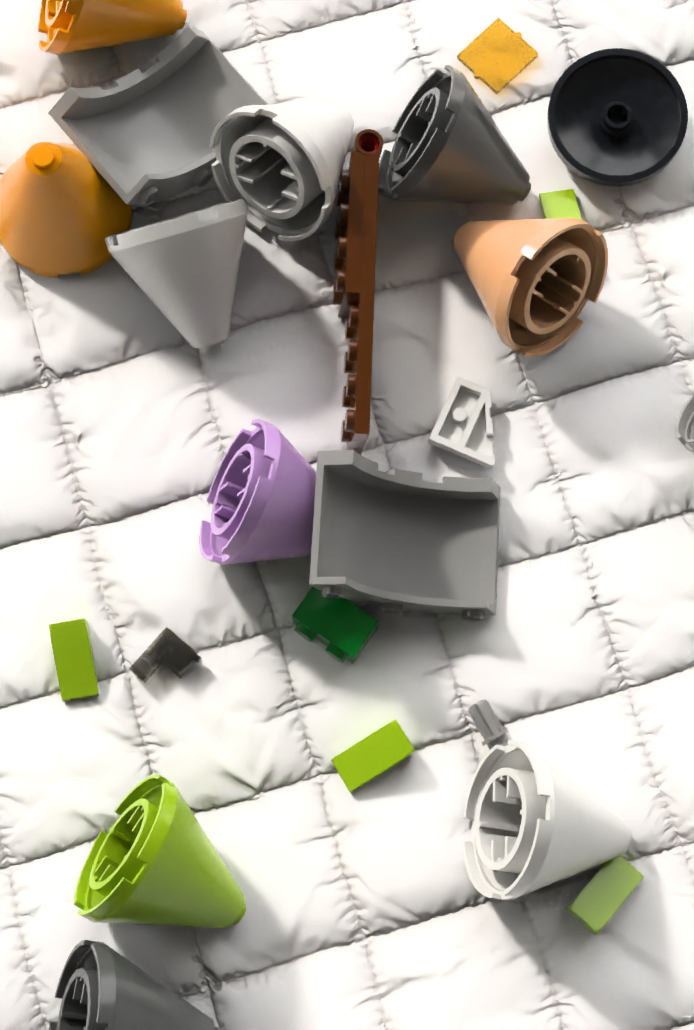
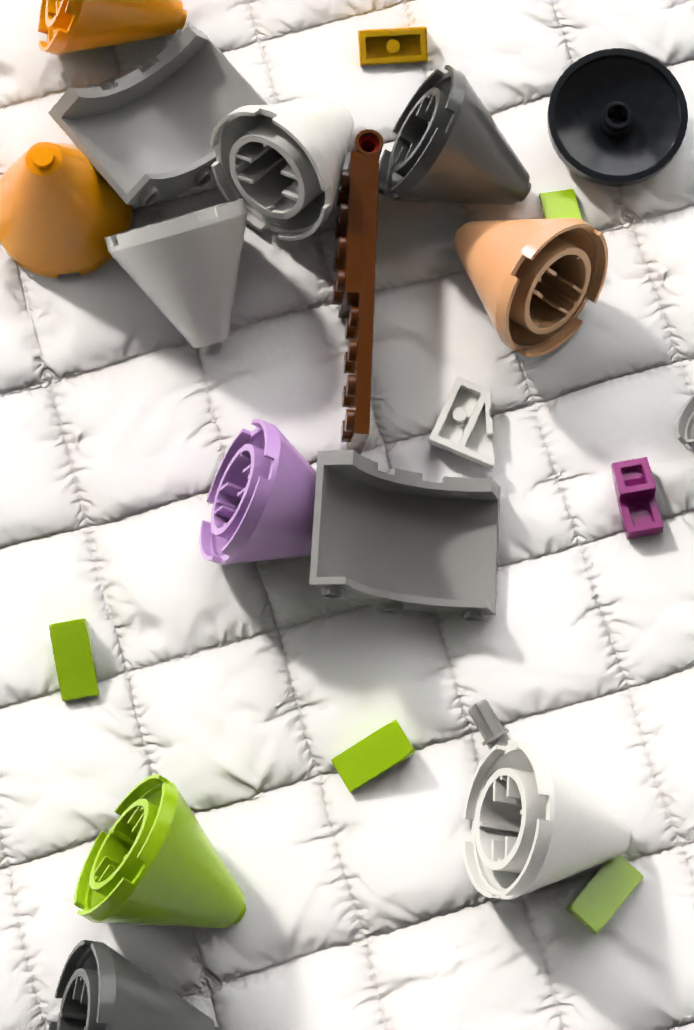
(166, 651): clear smoke piece -> none
(335, 624): green brick -> none
(392, 45): none -> yellow slope
(497, 55): clear yellow piece -> none
(636, 498): none -> magenta slope

